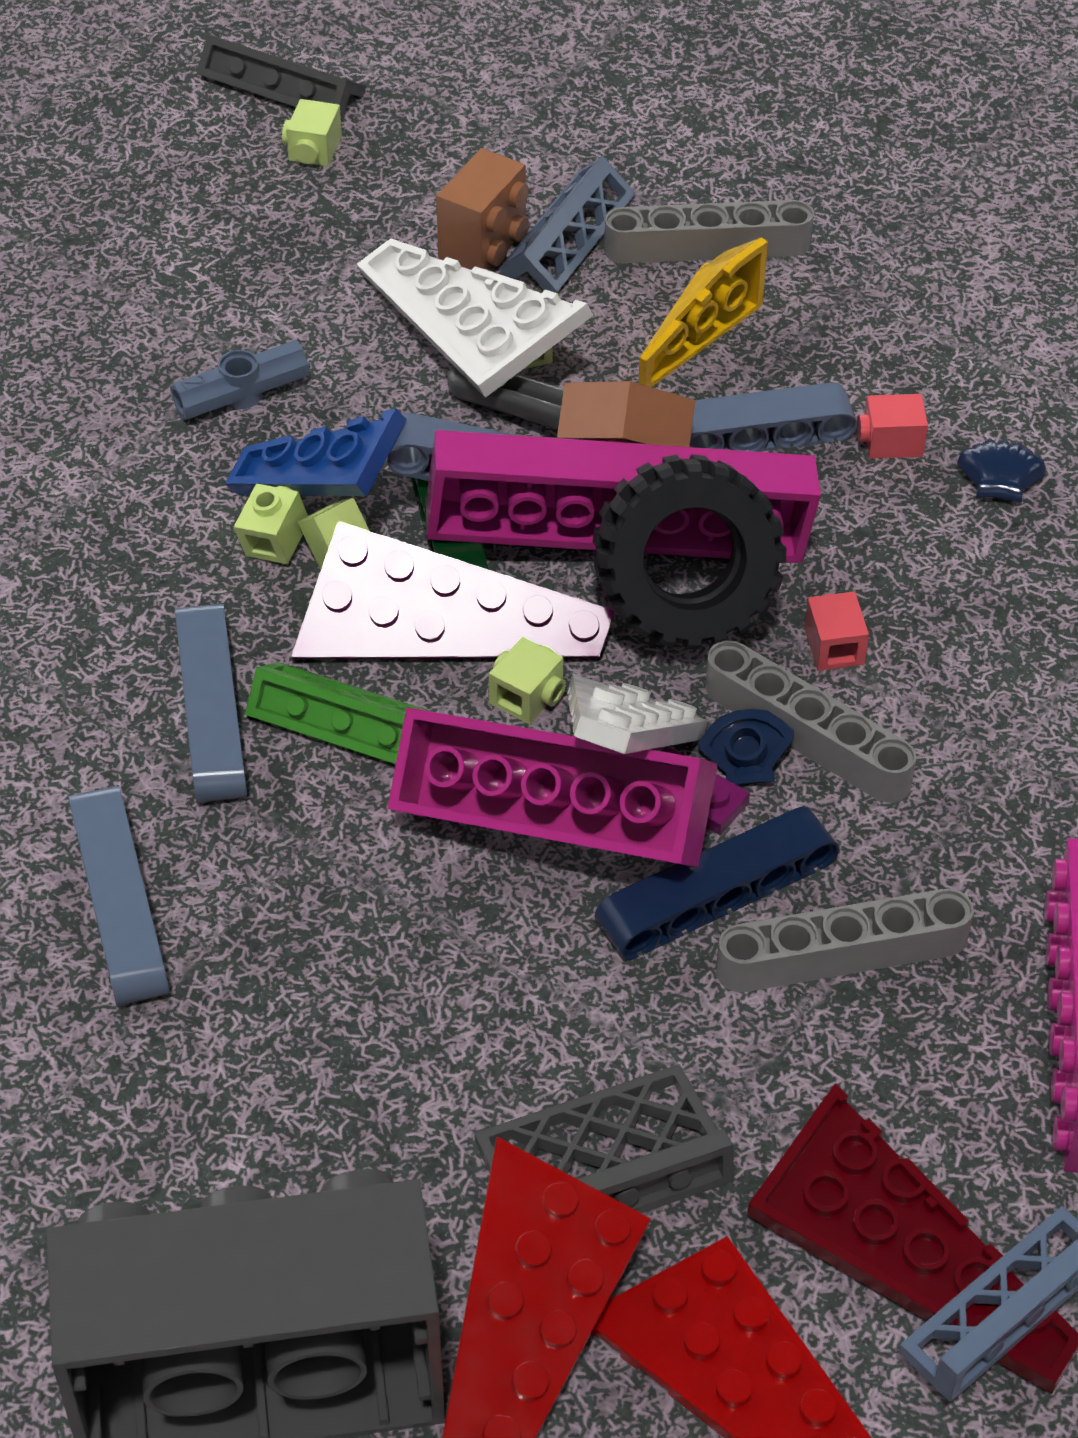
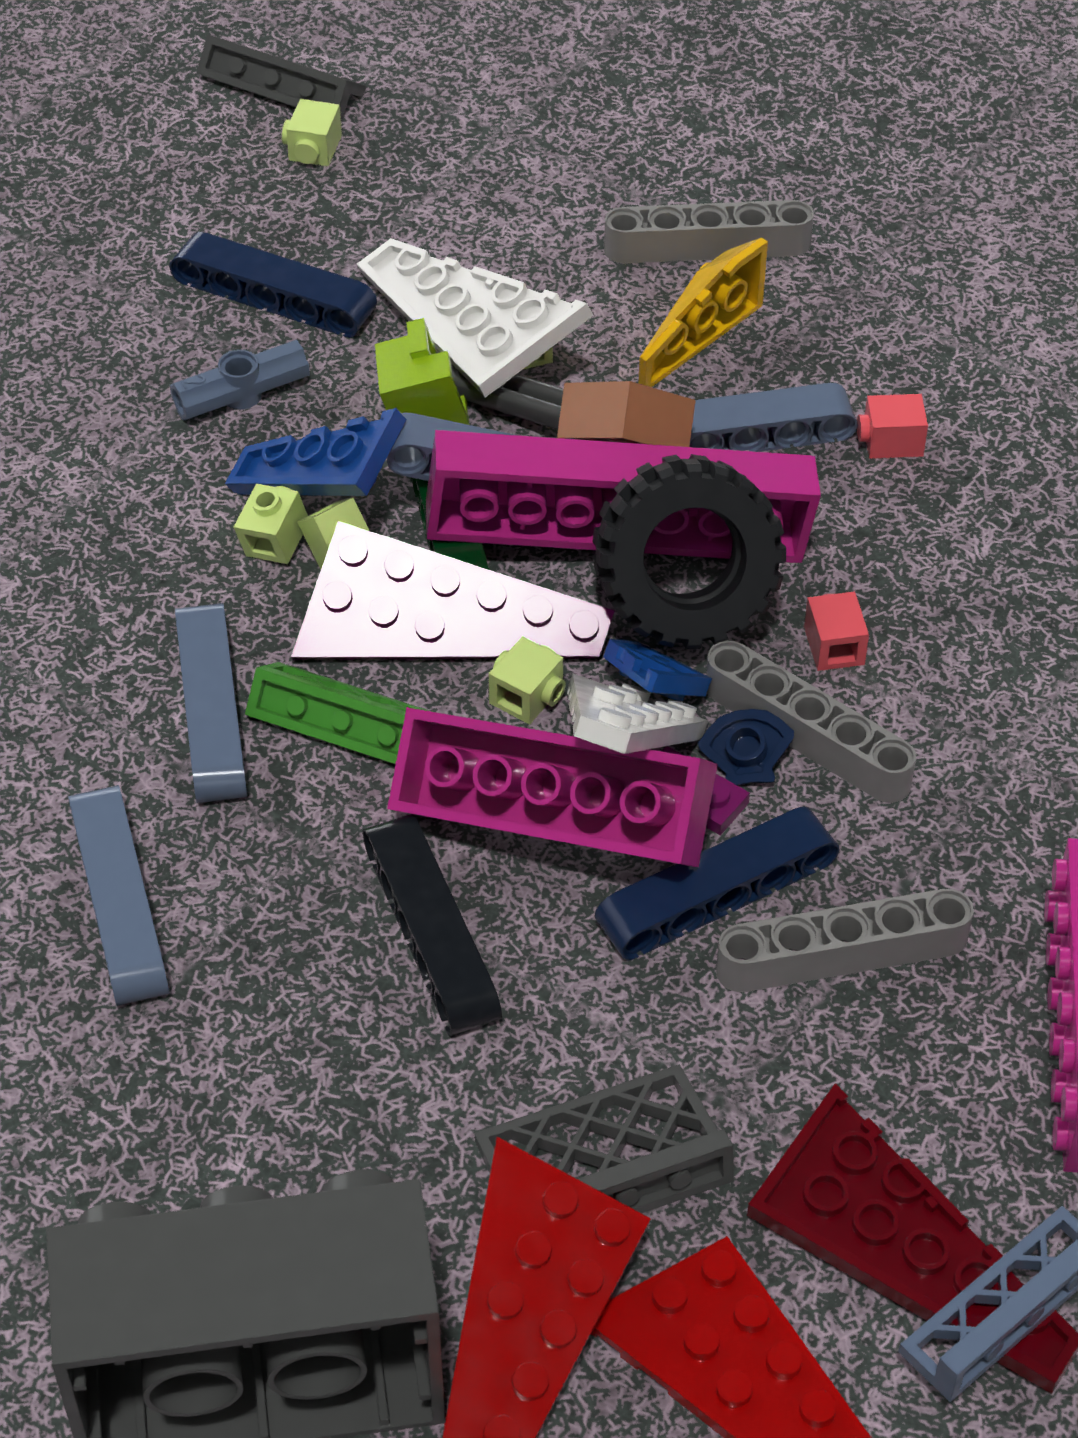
(274, 283): none -> dark blue beam
(418, 377): none -> lime plate
(433, 923): none -> black beam
(482, 211): nougat brick -> none
(558, 219): sand blue fence -> none
(655, 670): none -> blue wing
(1001, 468): dark blue animal -> none

